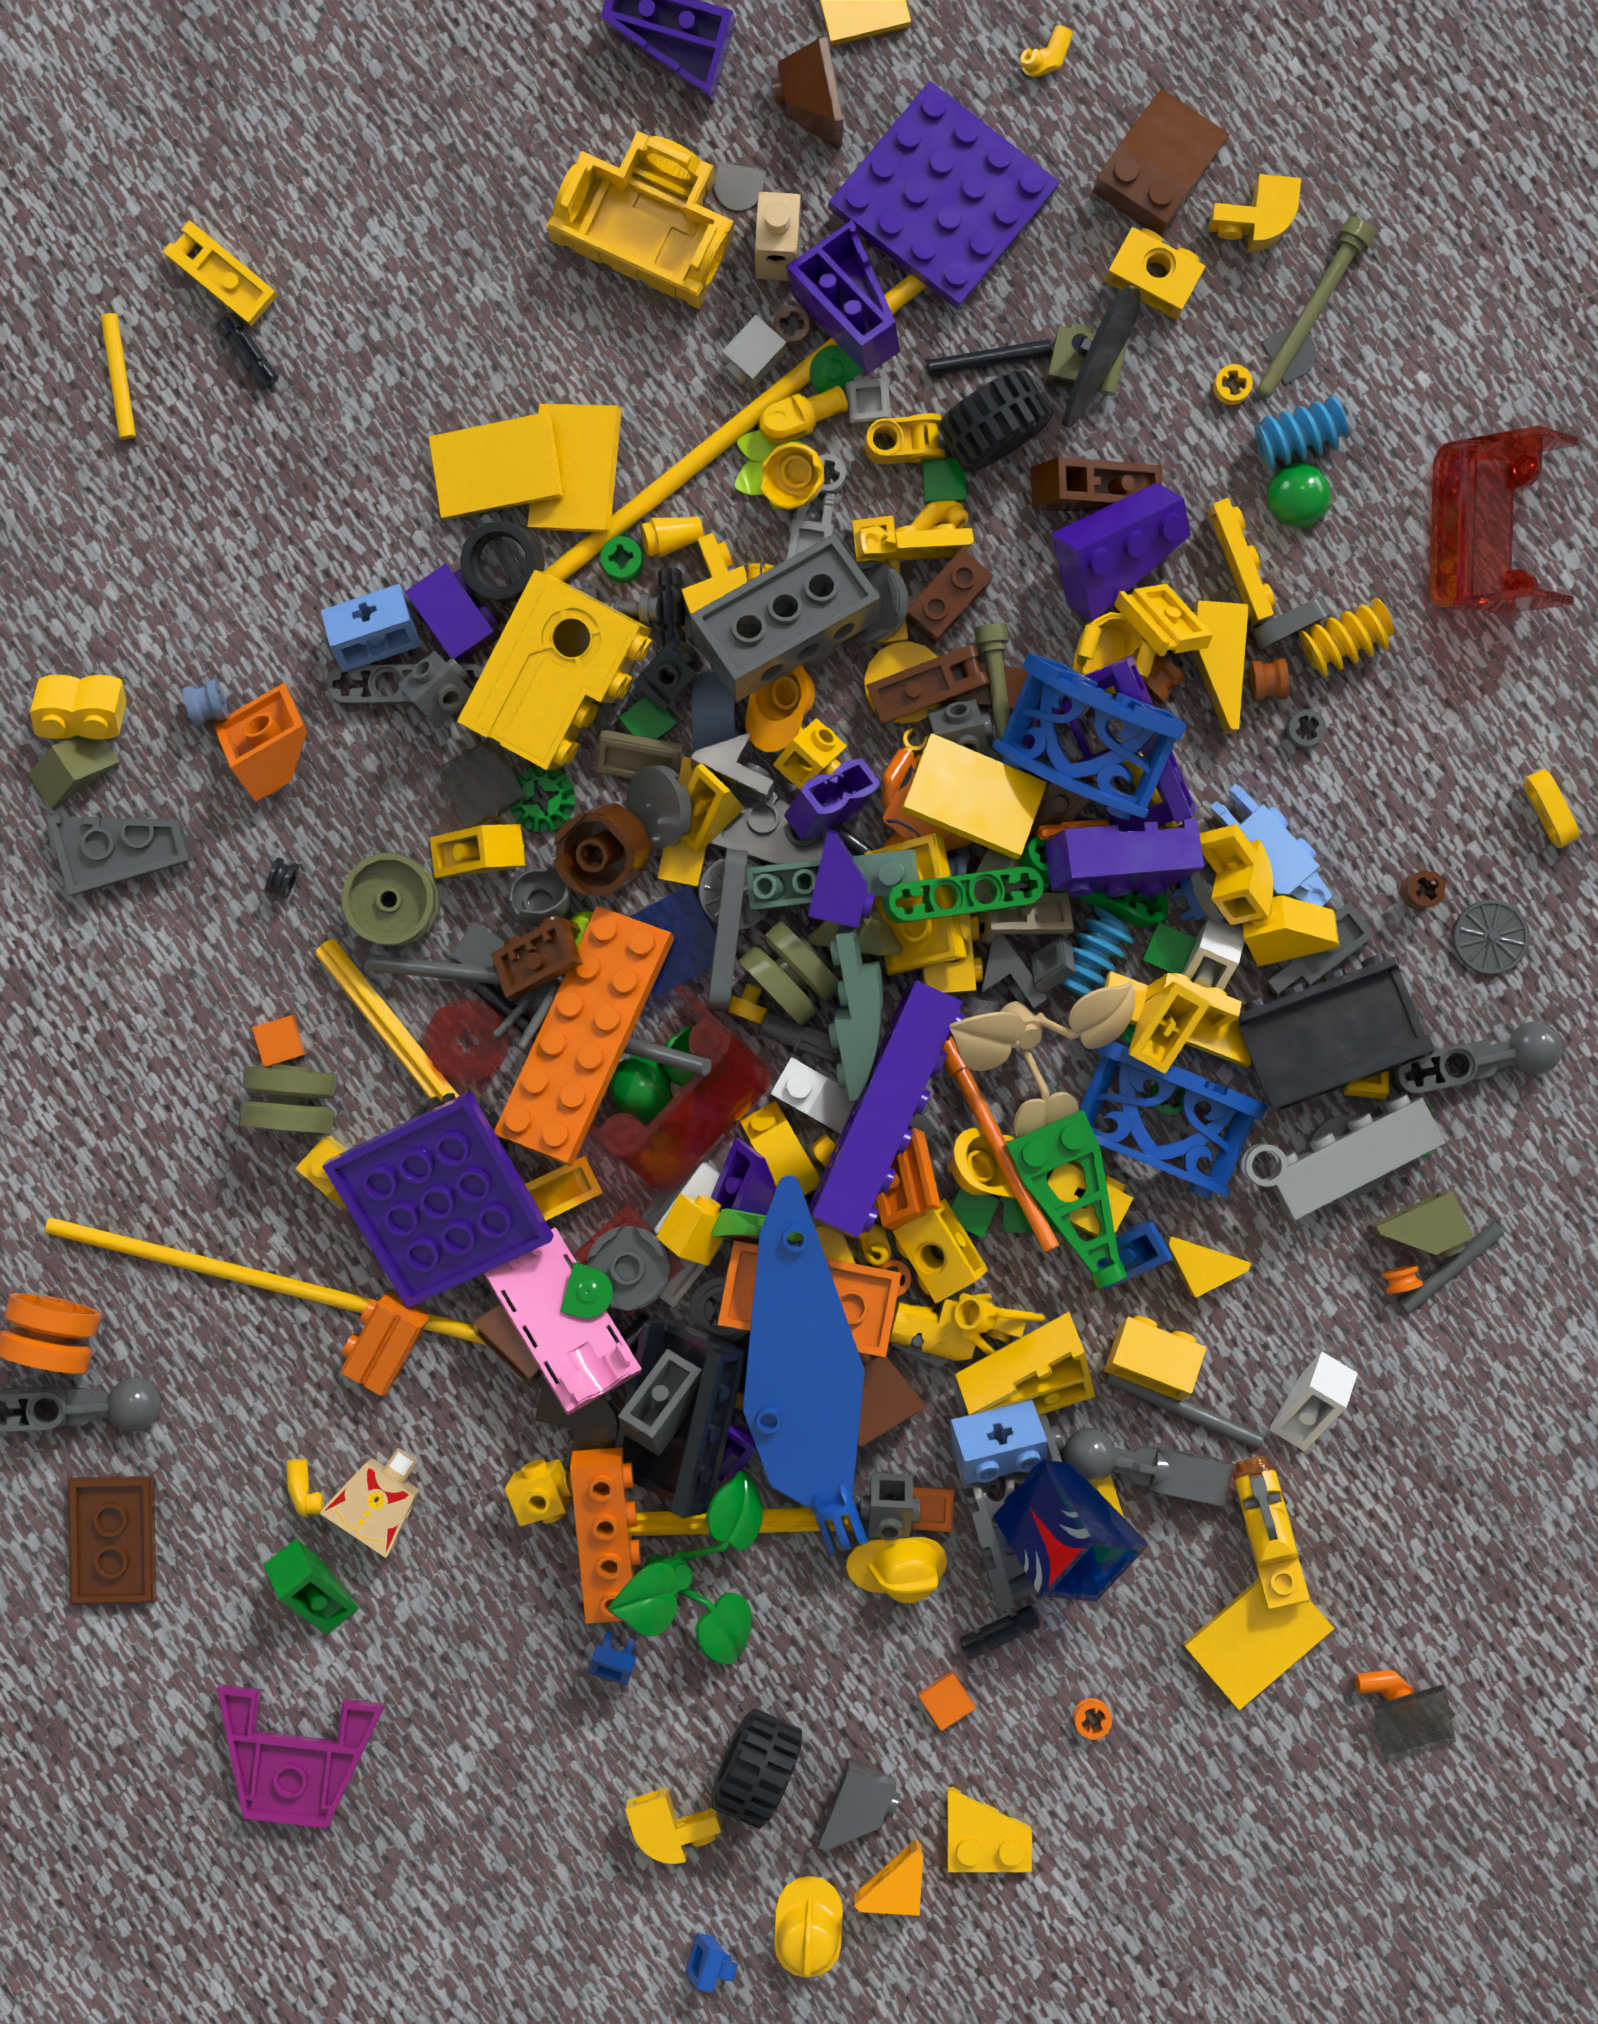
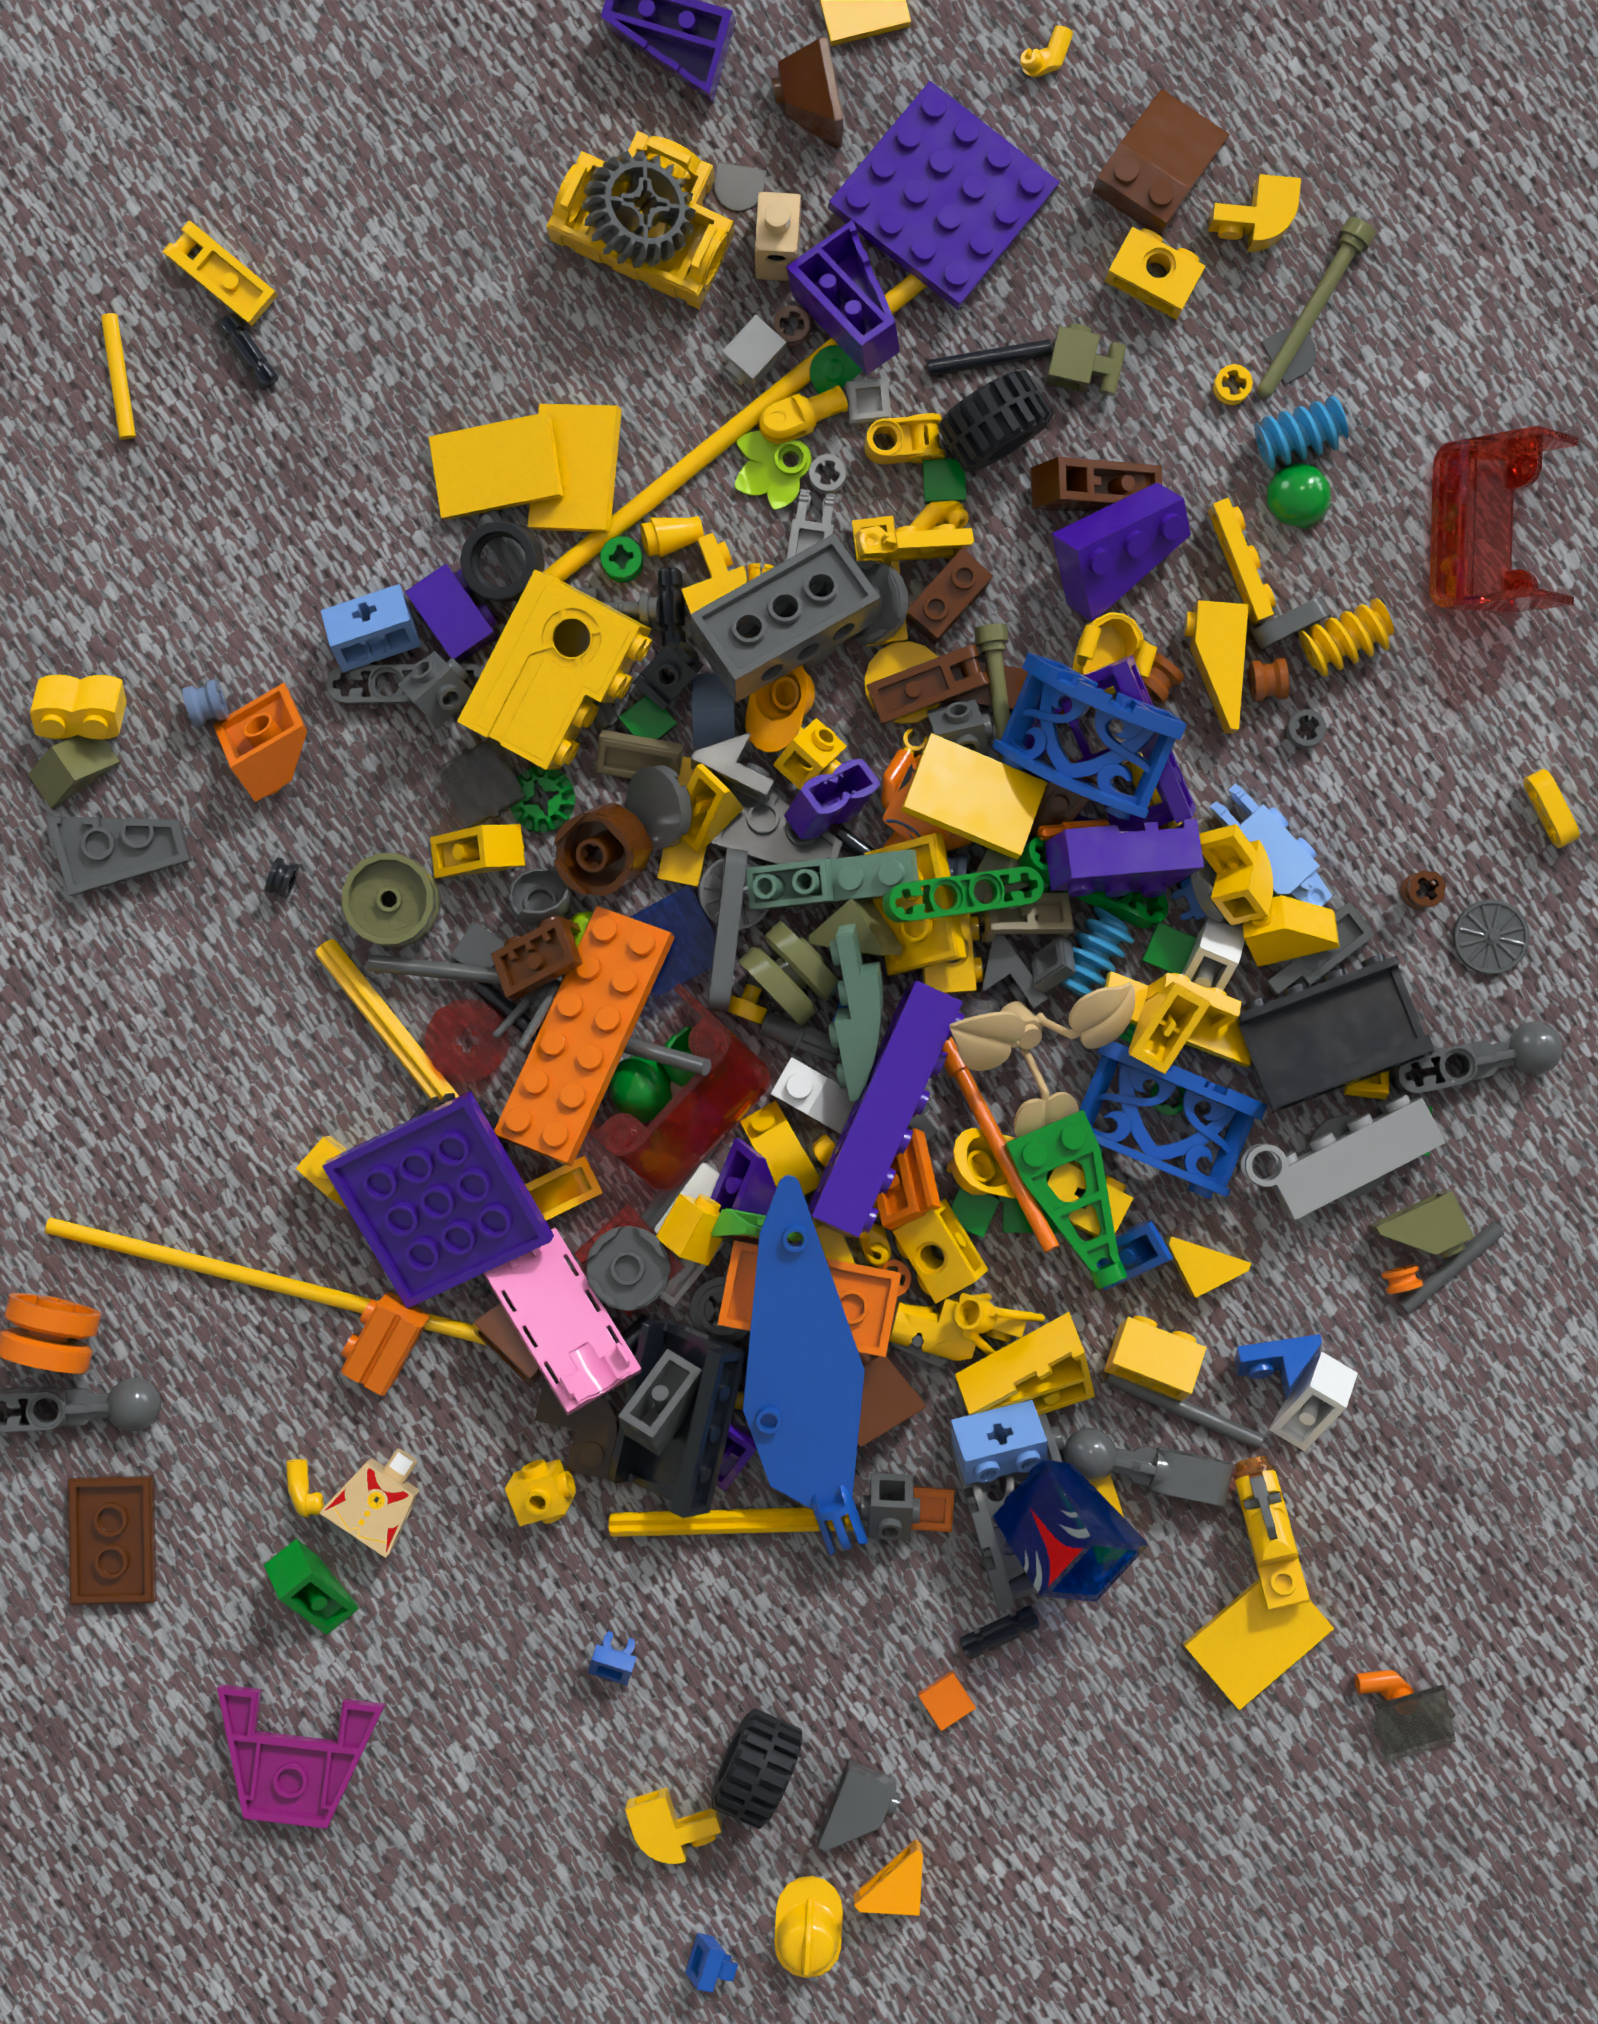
(279, 1041): orange tile -> none
(288, 1099): olive wheel -> none
(587, 1292): green piece -> none
(603, 1527): orange brick -> none
(649, 1600): green plant -> none
(653, 193): none -> dark grey gear
(792, 476): yellow hair -> none
(840, 886): dark purple slope -> none
(901, 1567): yellow piece -> none
(984, 1838): yellow wing -> none
(1101, 352): black shield -> none
(1105, 1720): orange bush -> none
(1163, 619): yellow plate -> none
(1288, 1356): none -> blue slope

